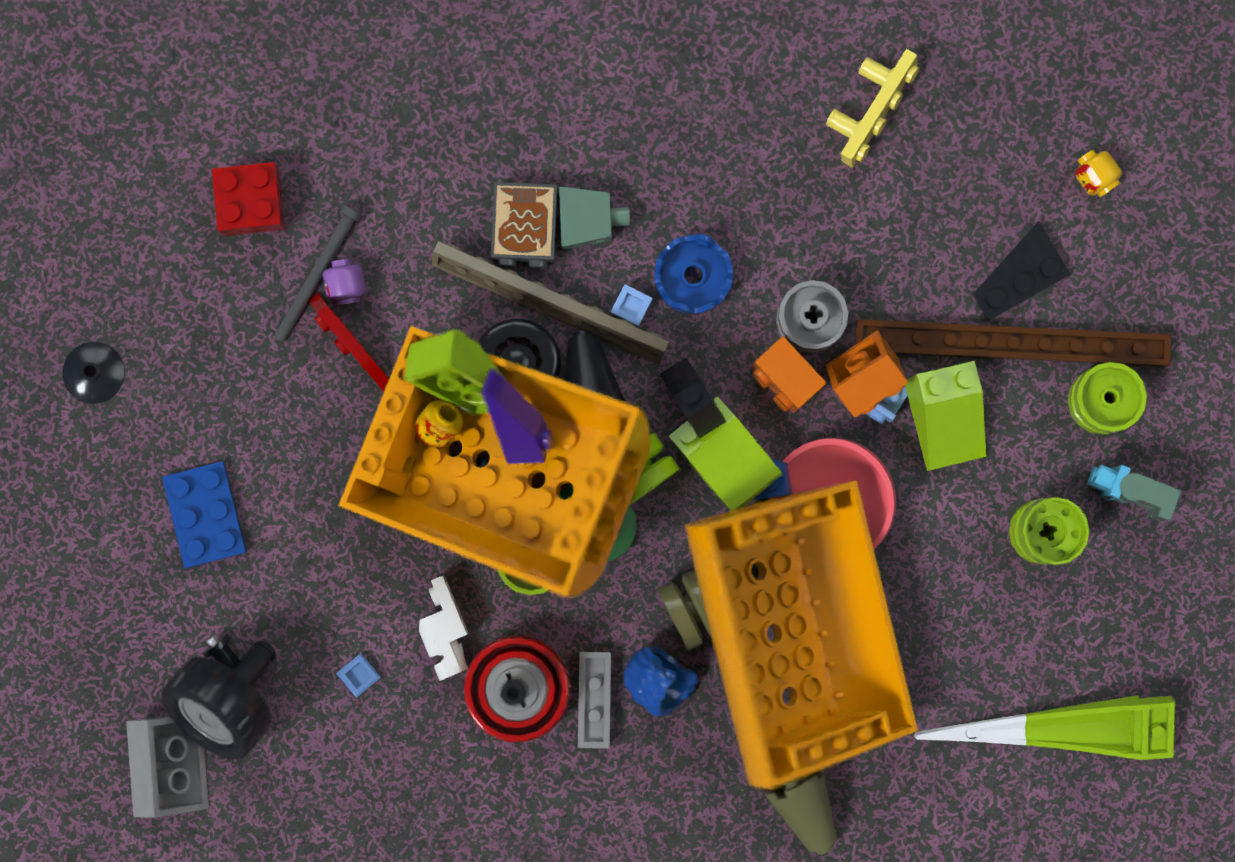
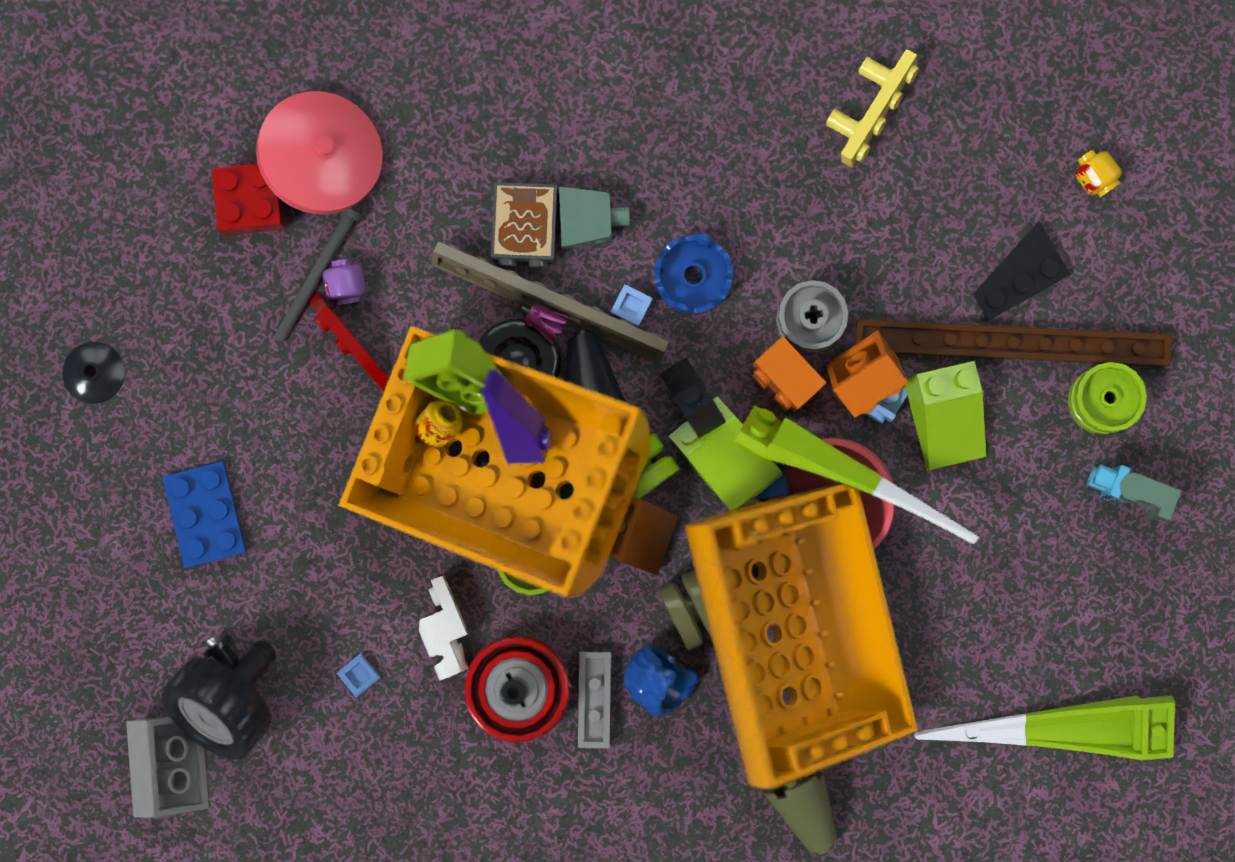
(319, 152): none -> coral dish
(542, 320): none -> flat silver piece
(644, 536): none -> dark orange panel
(799, 448): none -> lime plate
(1062, 543): lime wheel -> none

